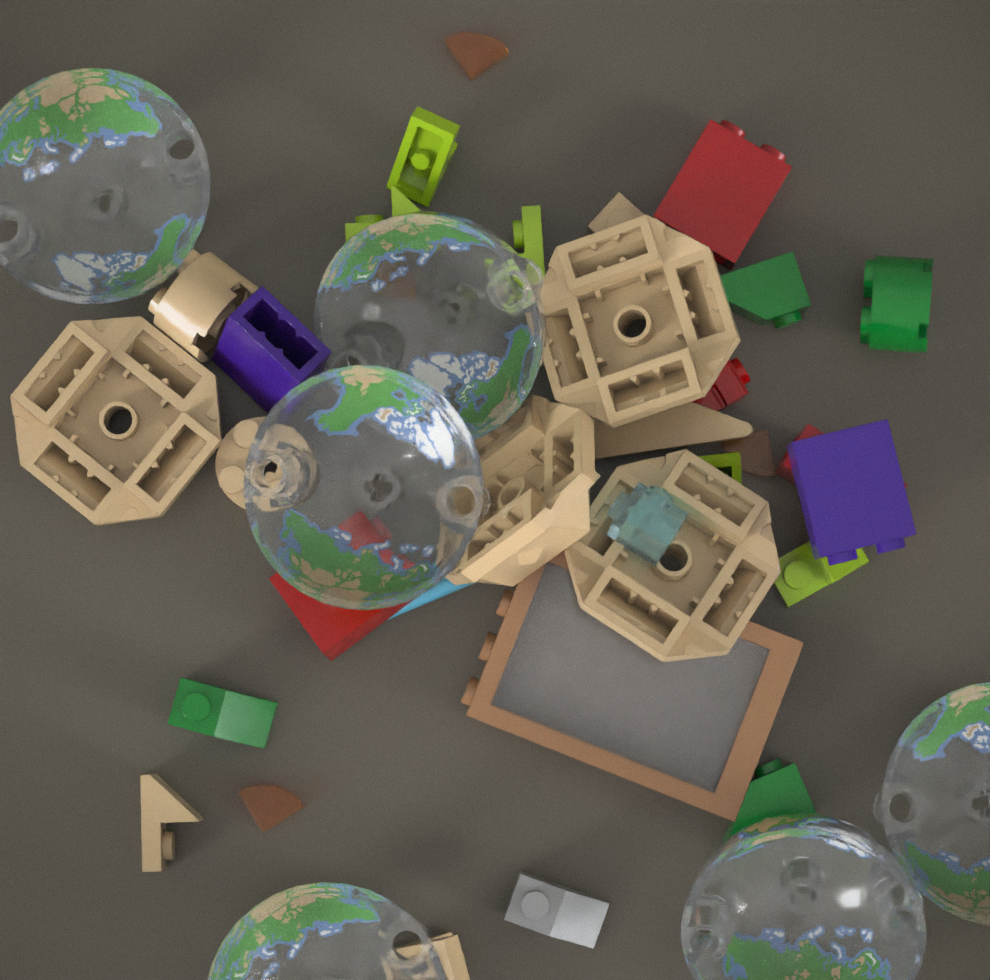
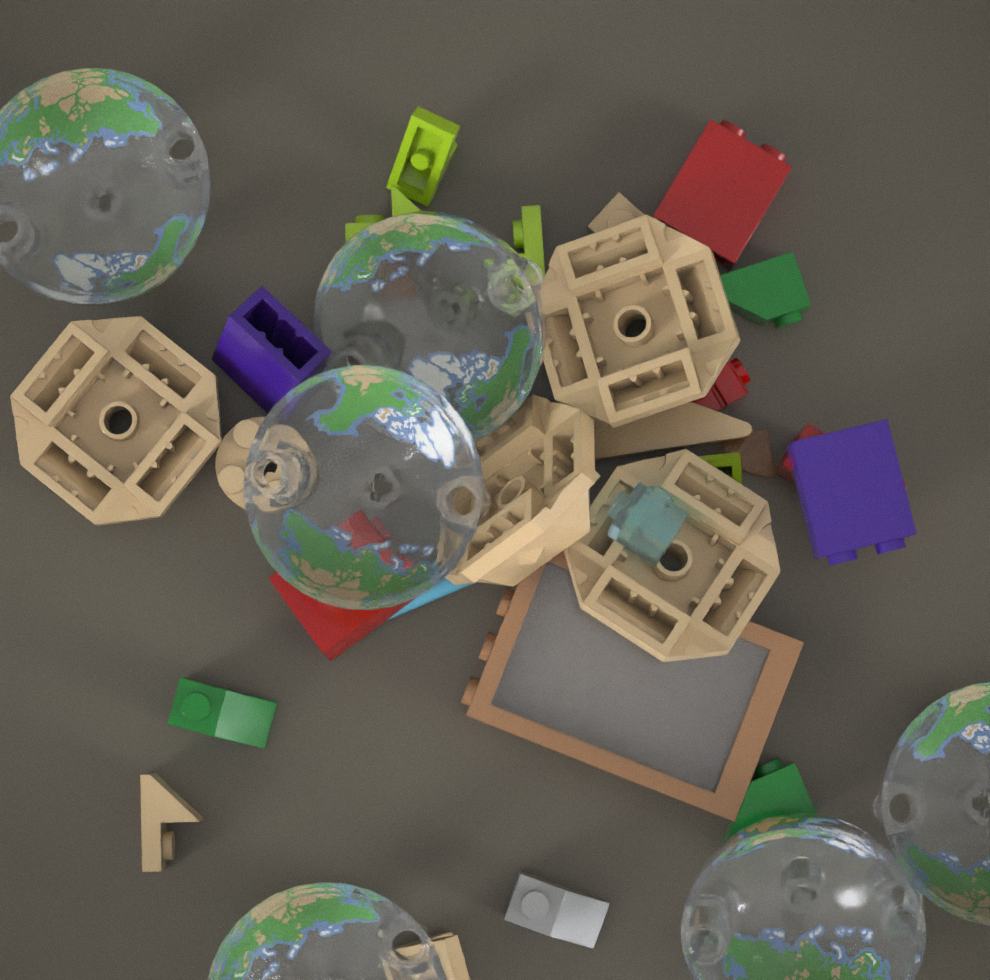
(199, 303): tan brick -> none
(270, 804): clear orange tile -> none
(475, 52): clear orange tile -> none
(804, 575): lime slope -> none
(900, 303): green brick -> none

